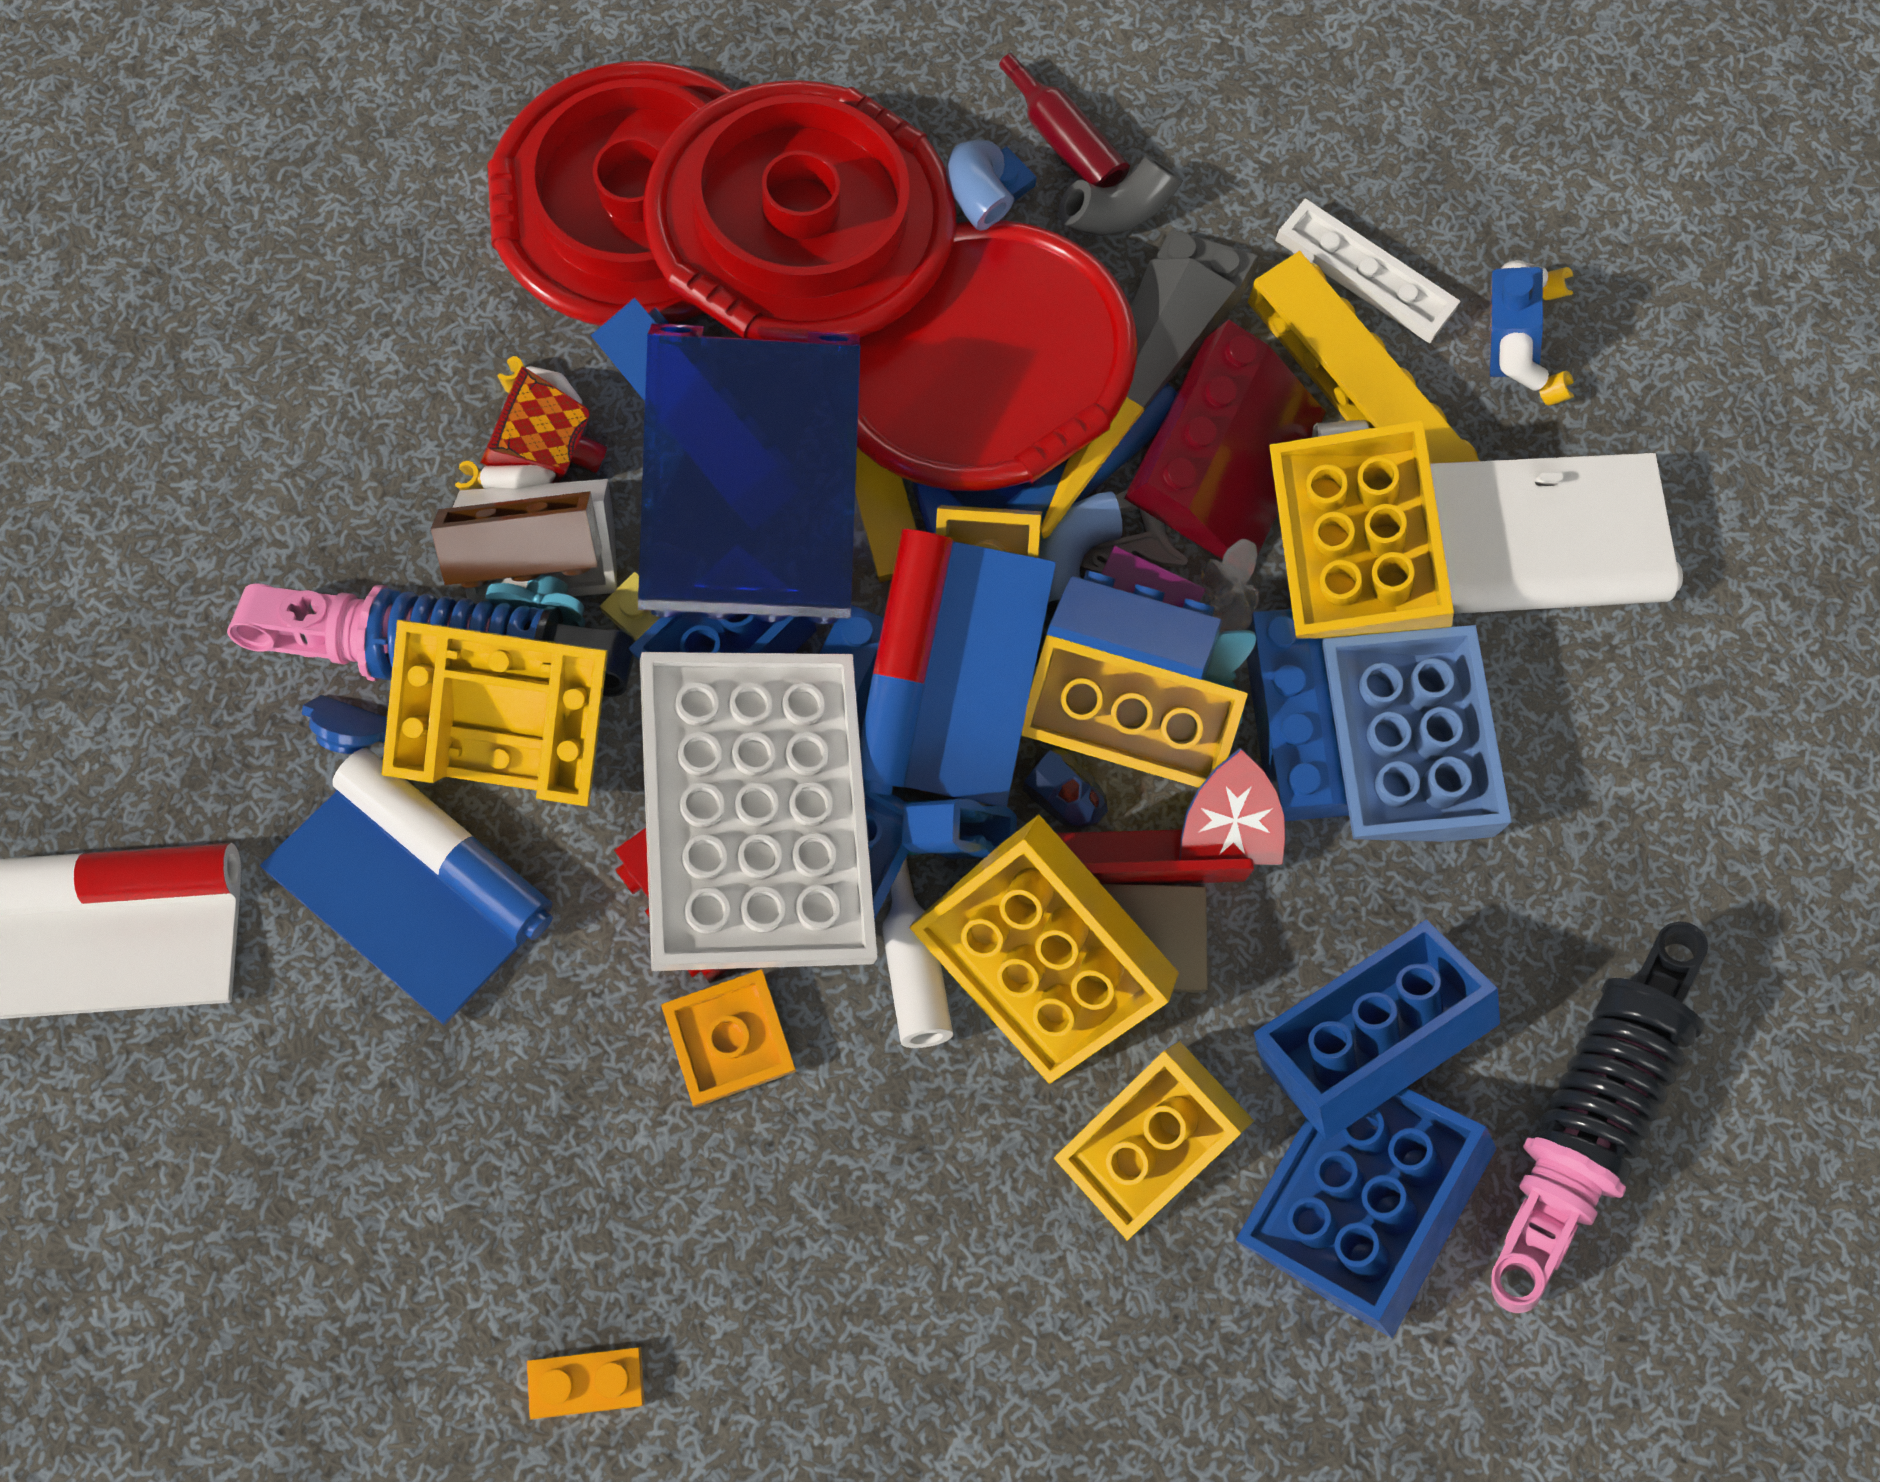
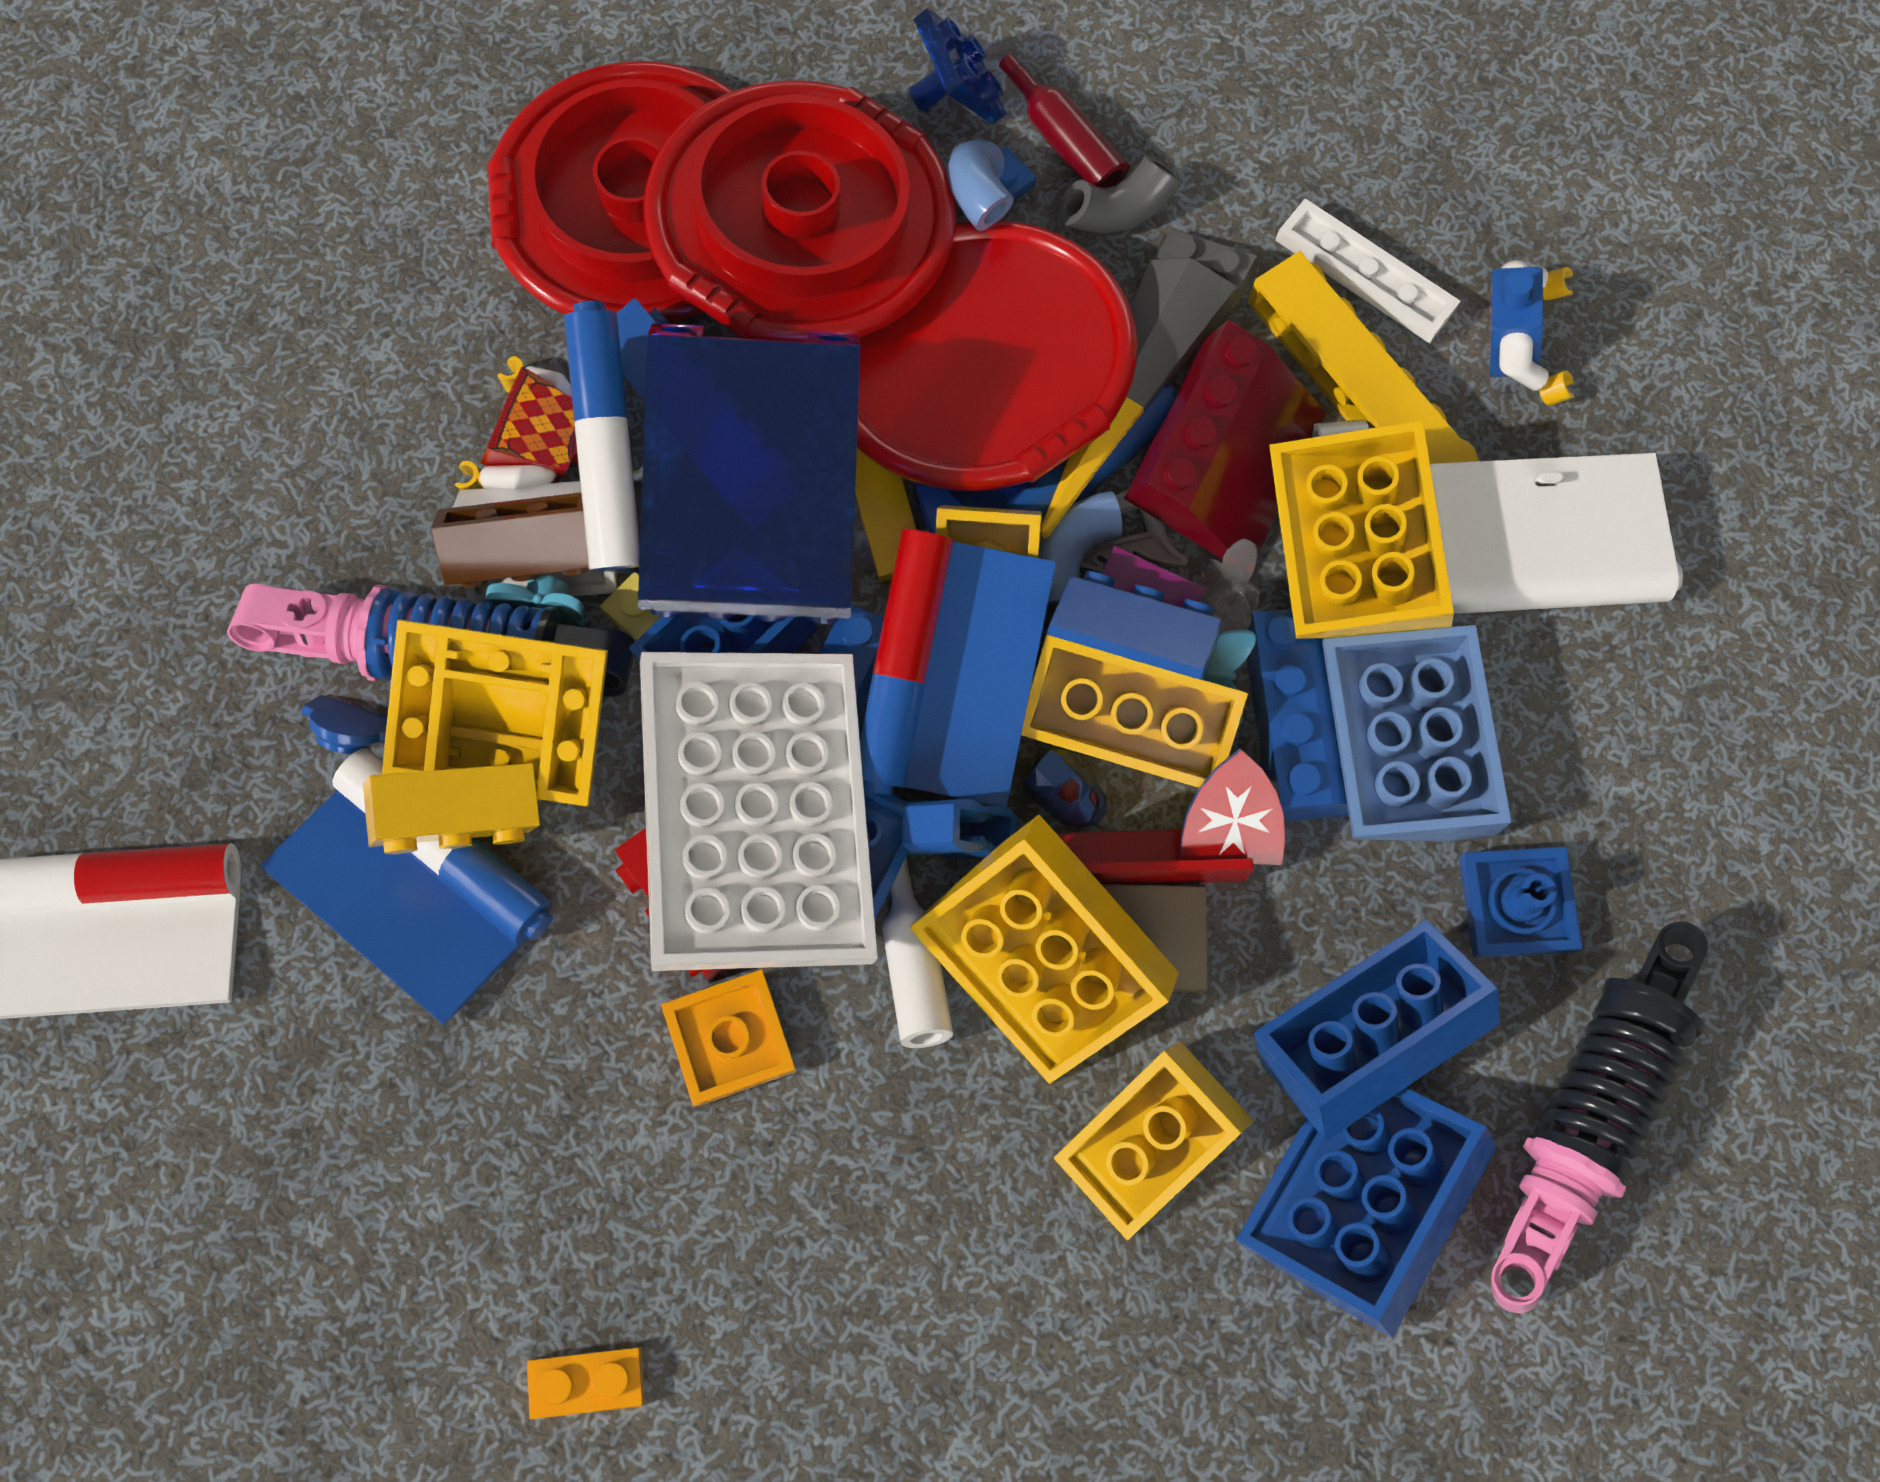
(450, 807): none -> yellow brick
(602, 438): none -> door
(957, 69): none -> clear blue plate
(1520, 902): none -> blue plate

